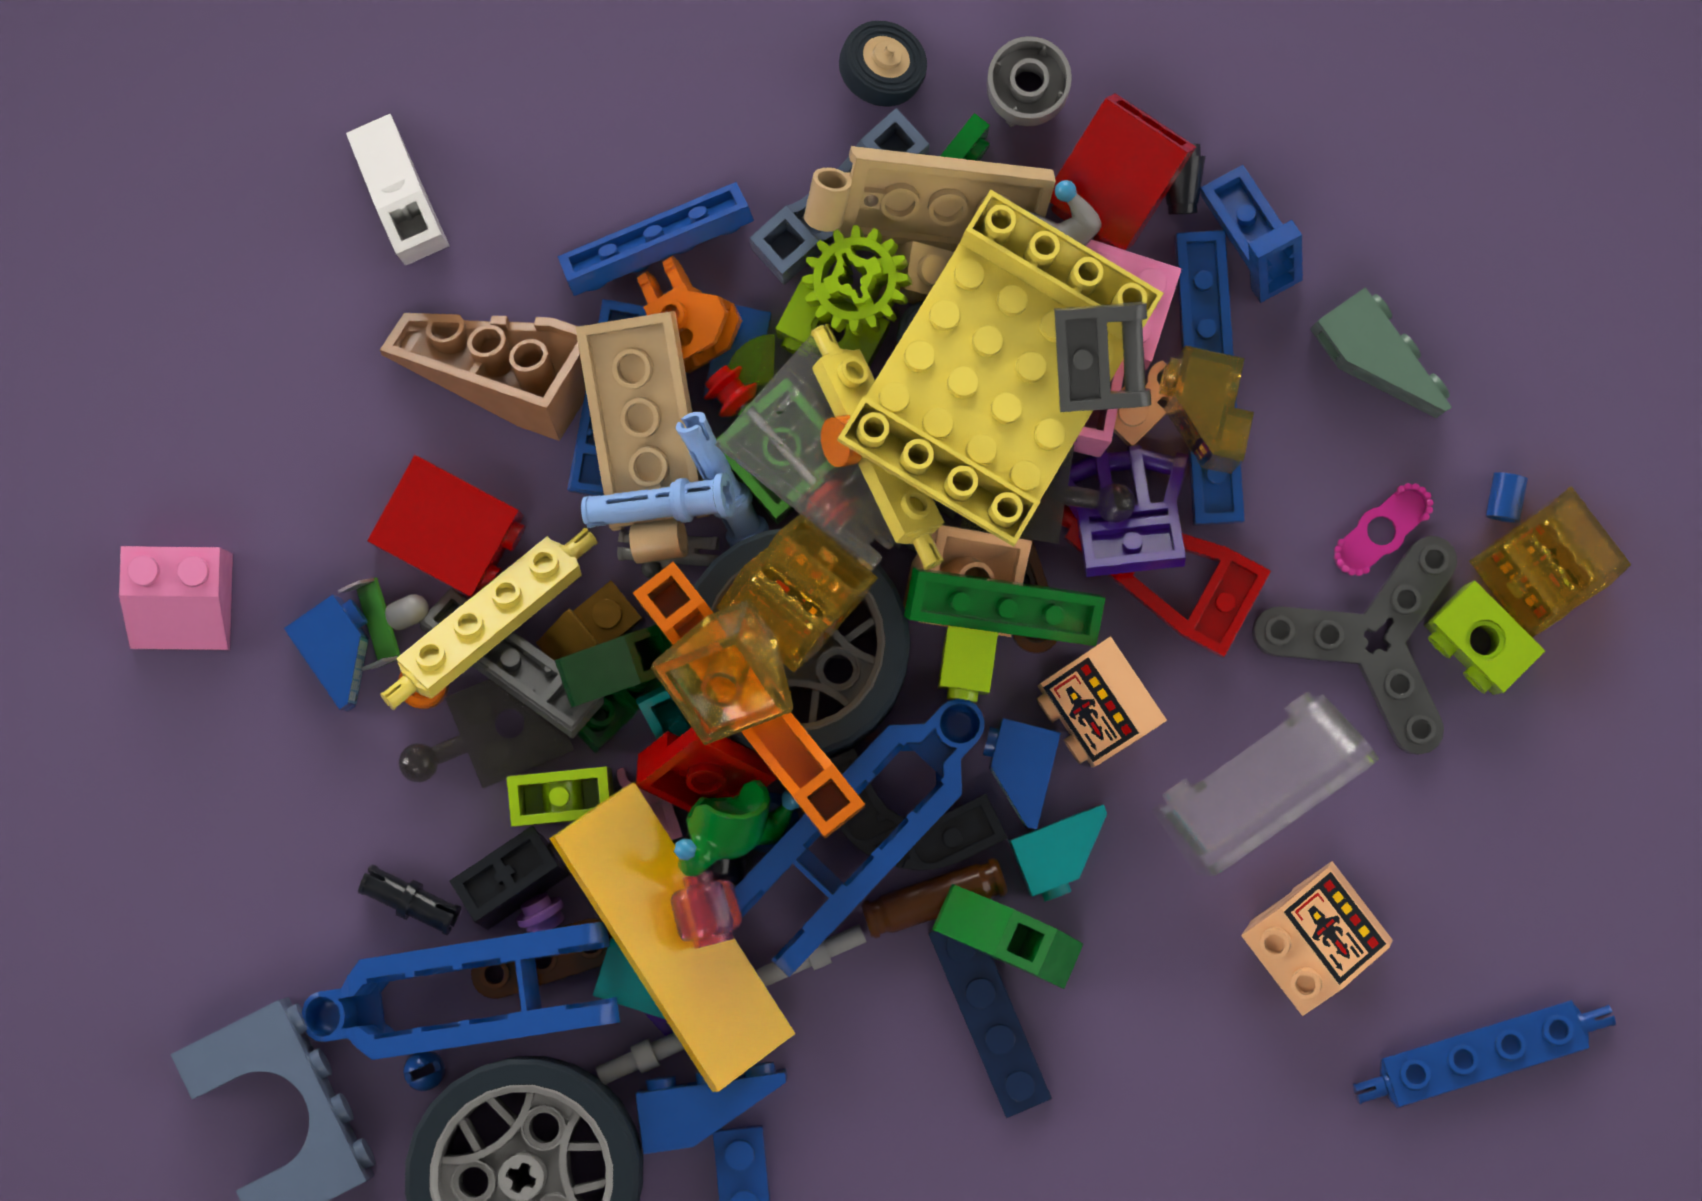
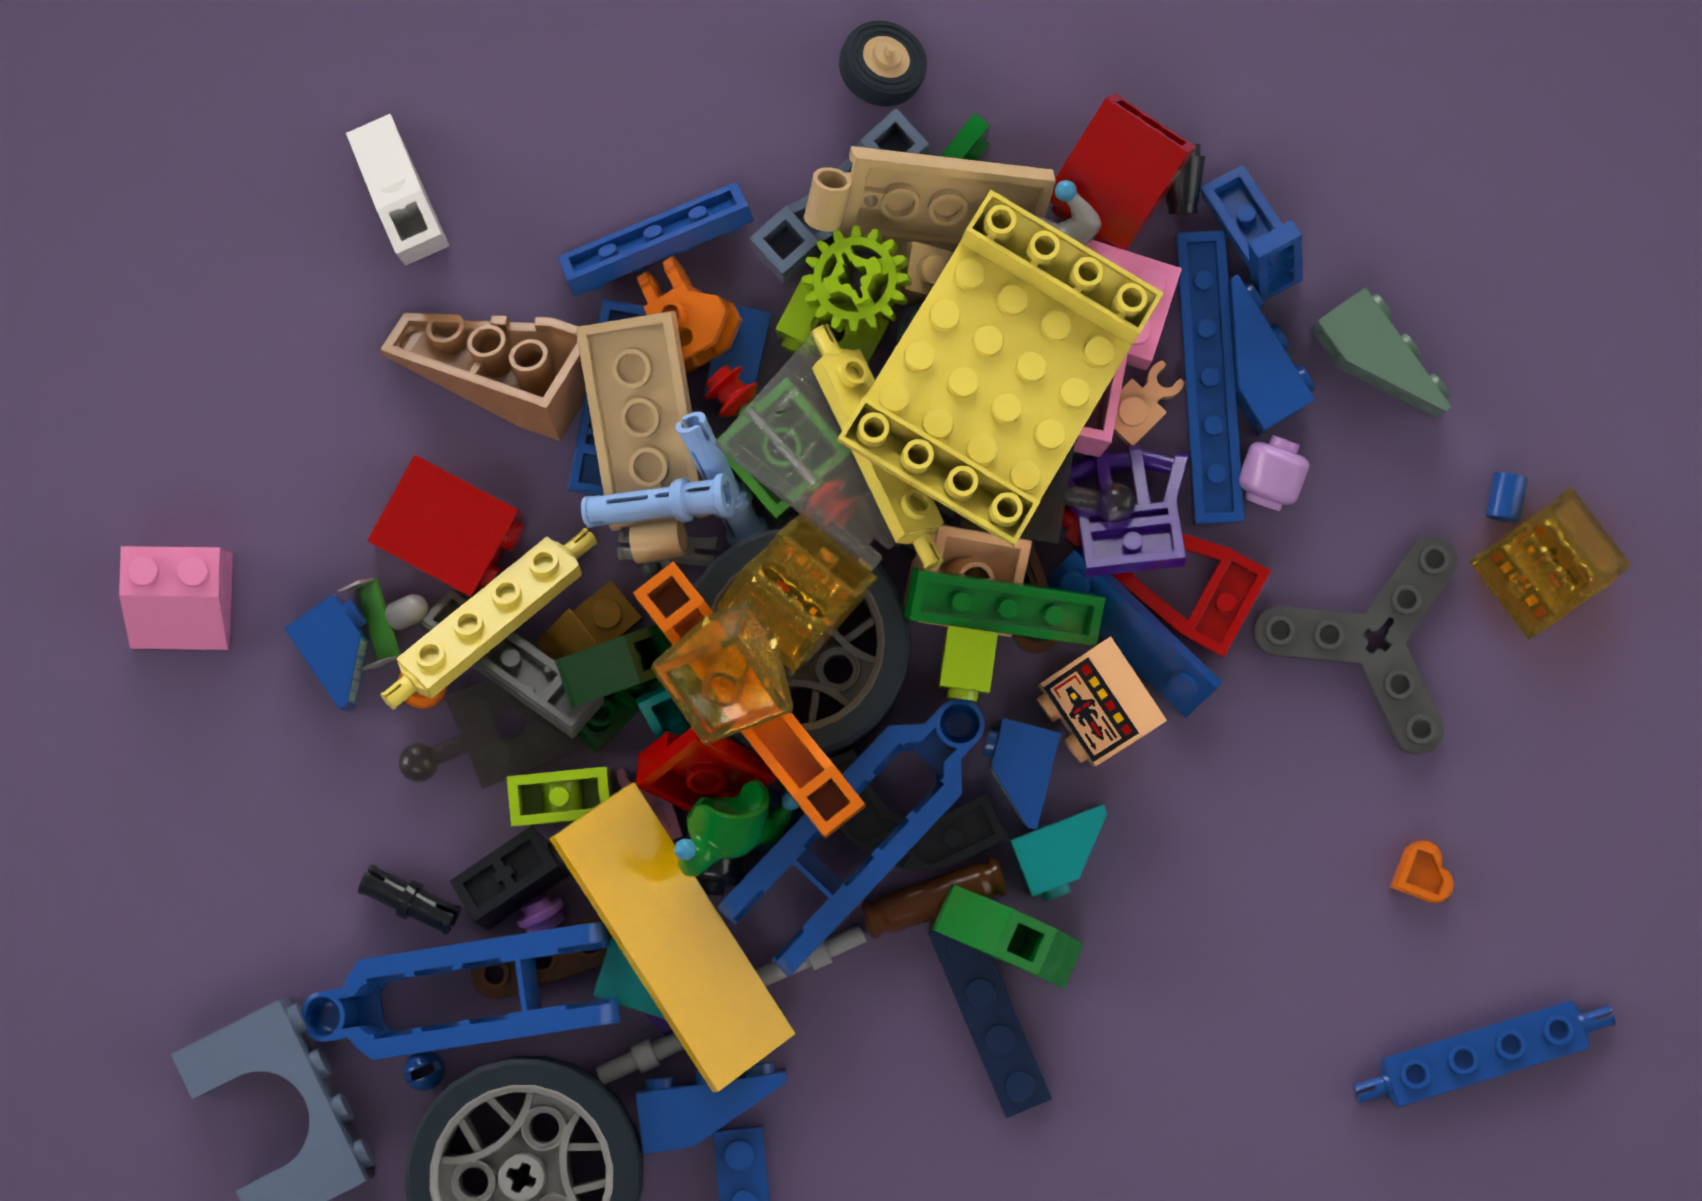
(706, 910): clear pink head -> none
(757, 360): clear neon green tile -> none
(834, 451): orange tile -> none
(1032, 56): light grey piece -> none
(1085, 357): dark grey plate -> none
(1141, 637): none -> blue plate
(1201, 404): clear yellow piece -> none
(1265, 378): none -> blue slope
(1265, 785): clear windscreen -> none
(1273, 473): none -> lavender head
(1317, 938): light nougat piece -> none
(1404, 509): dark pink piece -> none
(1422, 873): none -> orange tile
(1511, 646): lime brick -> none

